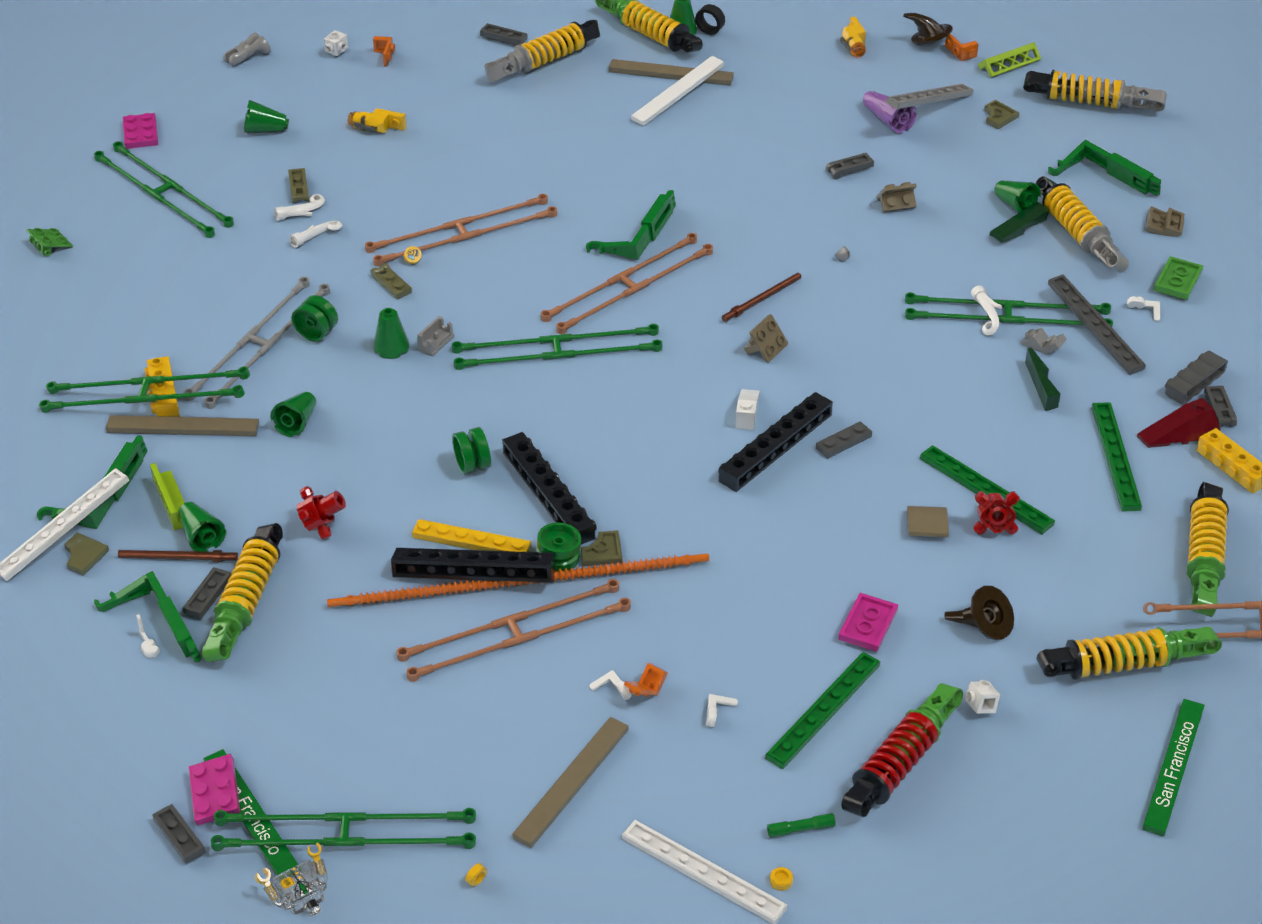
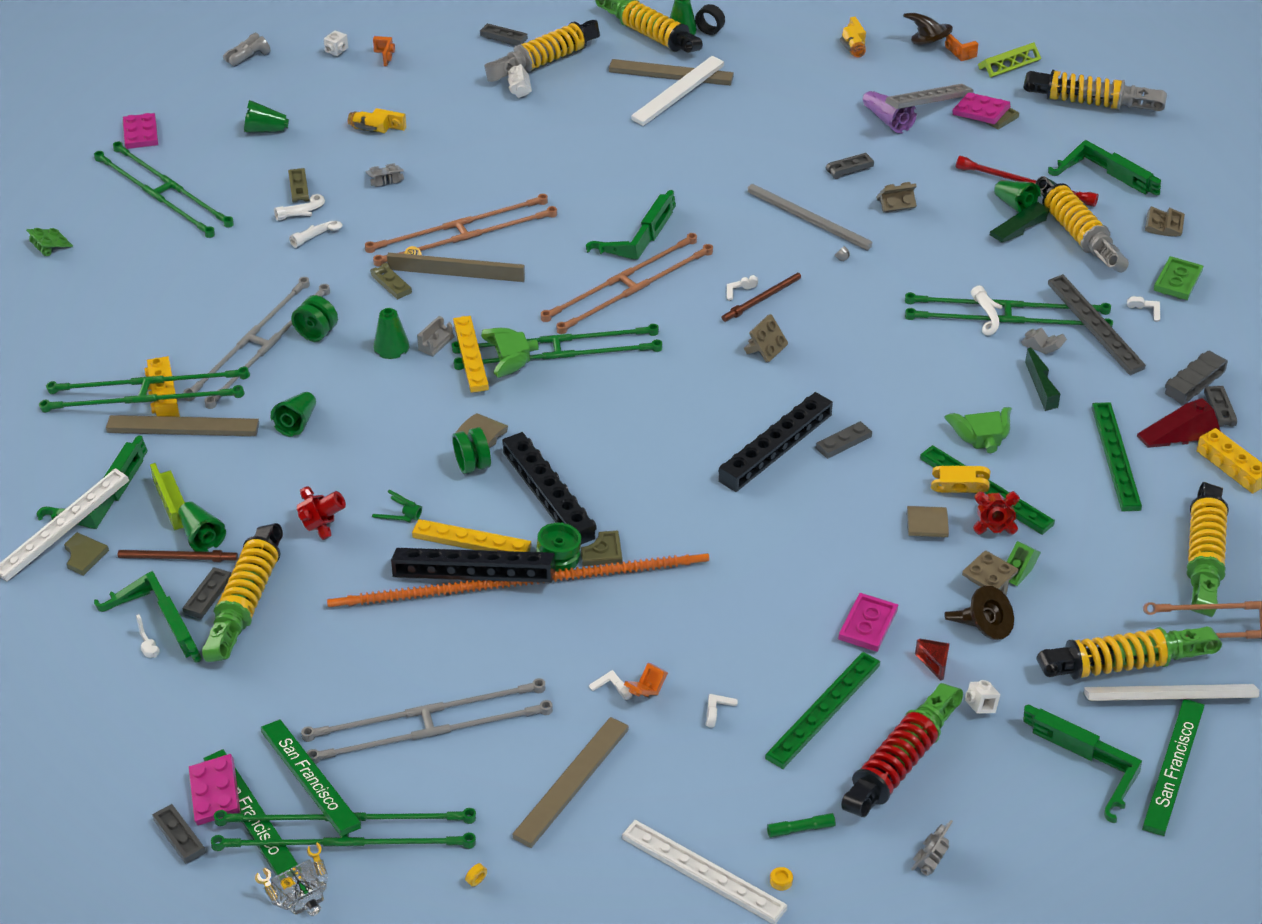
(311, 778): none -> green tile
(377, 174): none -> light grey hinge
(410, 509): none -> green plant
(429, 729): none -> light grey bar
(456, 267): none -> dark tan tile
(470, 354): none -> yellow plate
(490, 427): none -> dark tan slope
(511, 349): none -> bright green torso
(519, 81): none -> white brick
(612, 586): nougat bar -> none
(746, 283): none -> white piece
(747, 409): white slope -> none
(810, 217): none -> light grey axle
(933, 655): none -> clear red slope
(934, 849): none -> light grey hinge
(960, 479): none -> yellow piece
(965, 163): none -> red hose
(981, 108): none -> dark pink plate
(982, 429): none -> bright green torso
(990, 571): none -> dark tan bracket
(1024, 559): none -> bright green slope
(1087, 746): none -> green hinge
(1171, 692): none -> white tile

